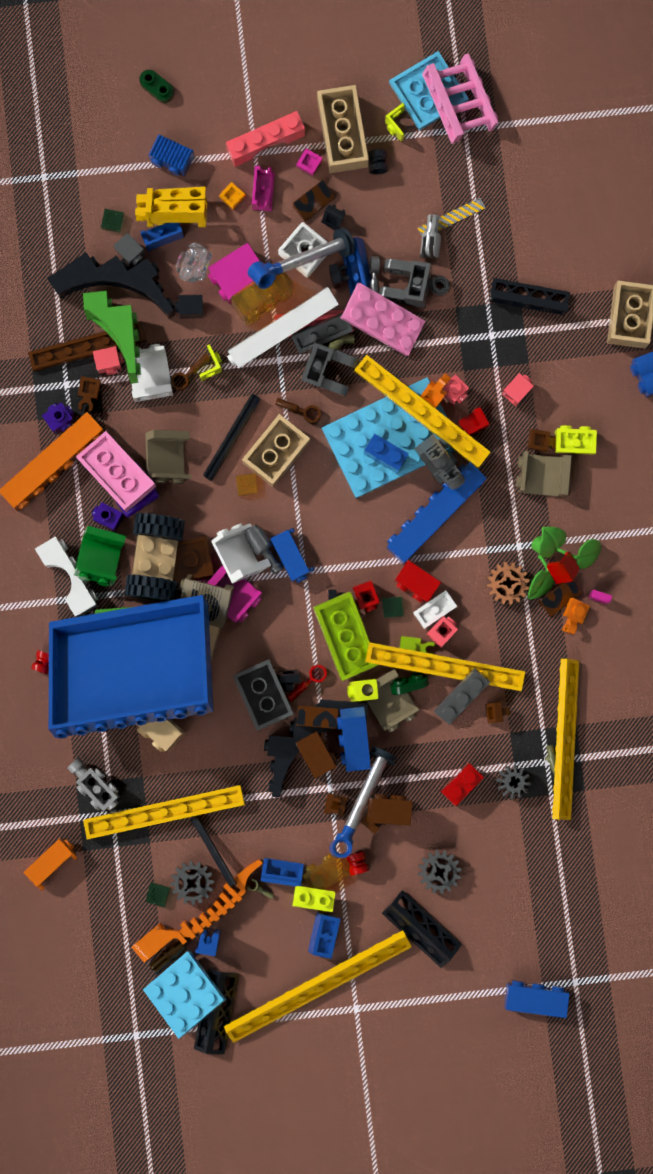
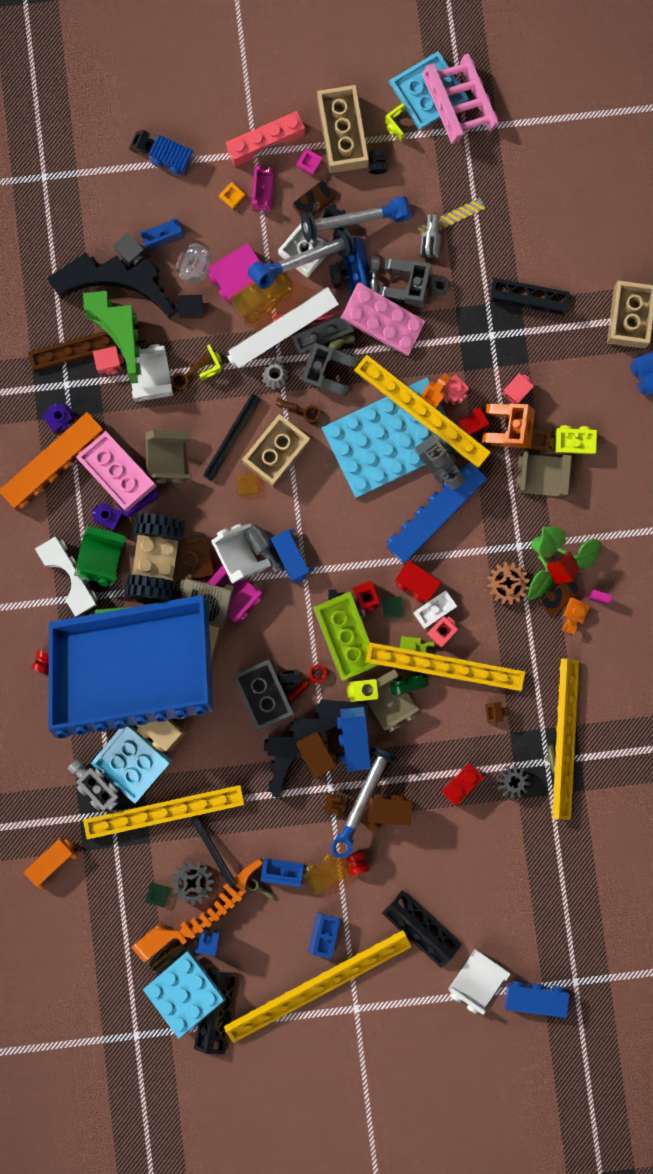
(89, 390): reddish brown plate -> none
(112, 220): clear green tile -> none
(131, 762): none -> medium azure plate
(139, 142): none -> black tile
(156, 85): dark green plate -> none
(172, 206): yellow hips -> none
(275, 383): none -> light grey piece
(314, 898): neon yellow bracket -> none
(317, 717): slope -> none
(386, 453): blue brick -> none
(396, 210): none -> piece
(447, 867): dark grey gear -> none
(462, 696): dark grey plate -> none
(477, 982): none -> white panel
(519, 428): none -> orange brick

